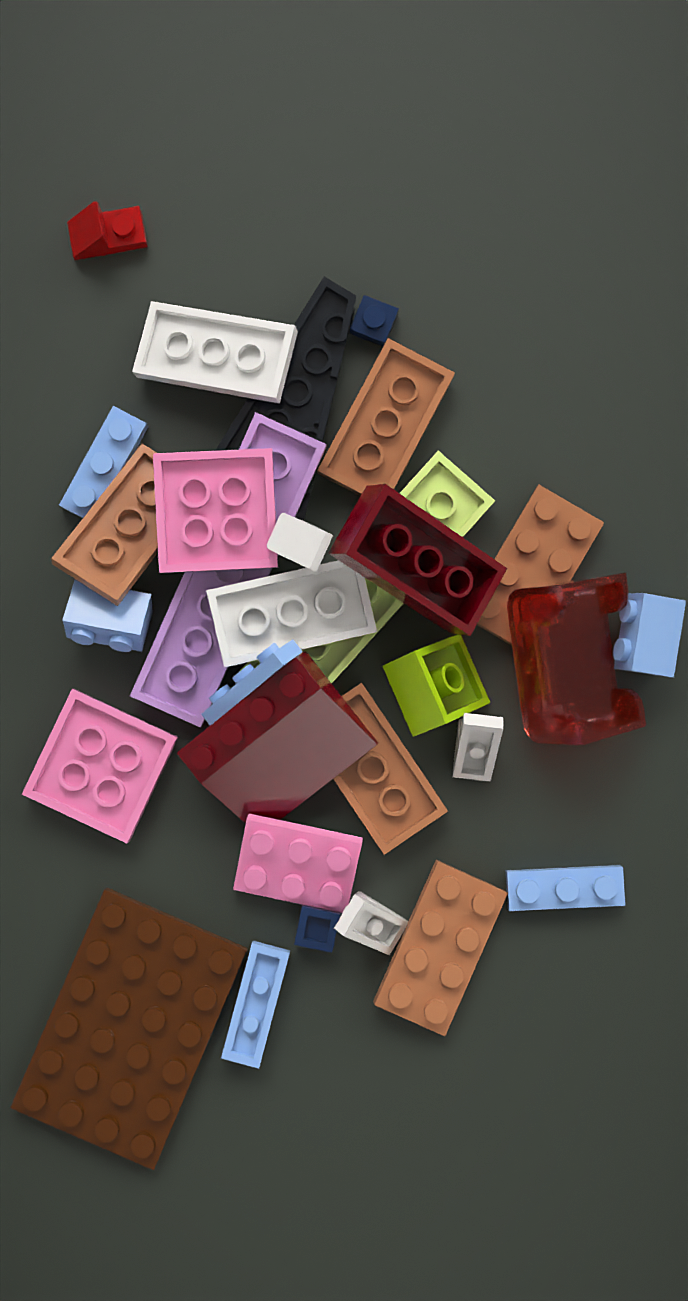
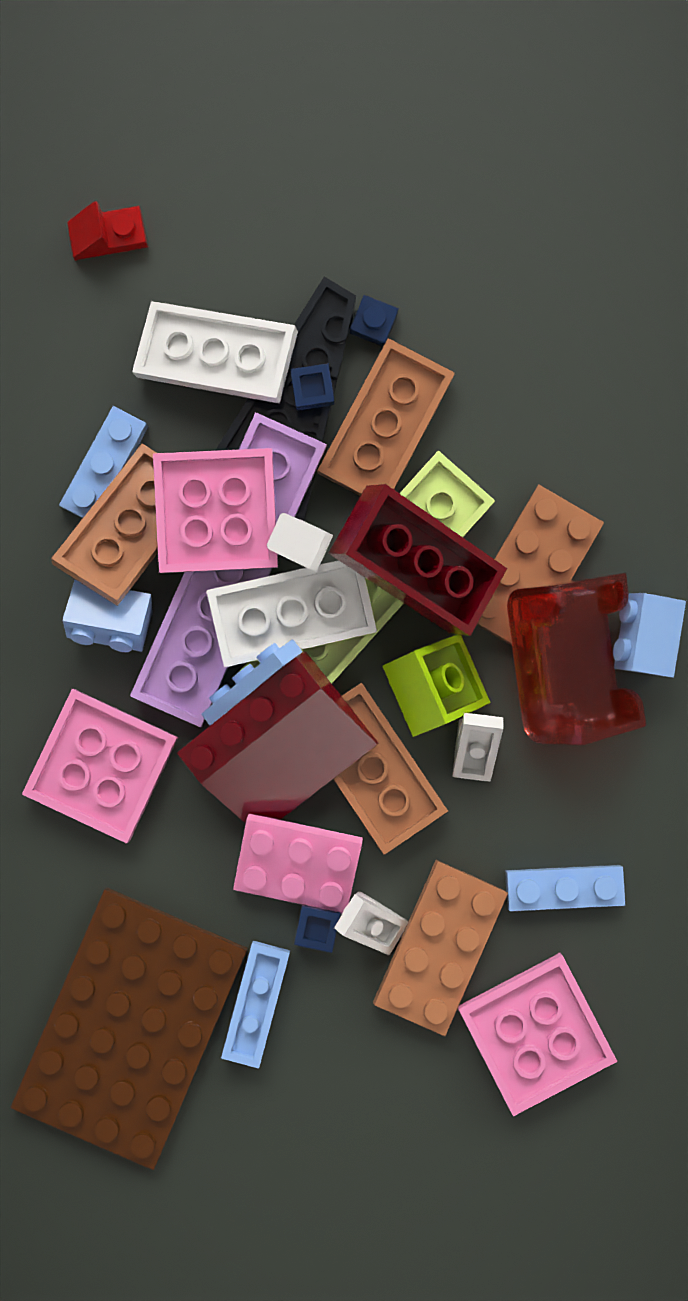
(312, 386): none -> dark blue plate
(537, 1034): none -> bright pink plate

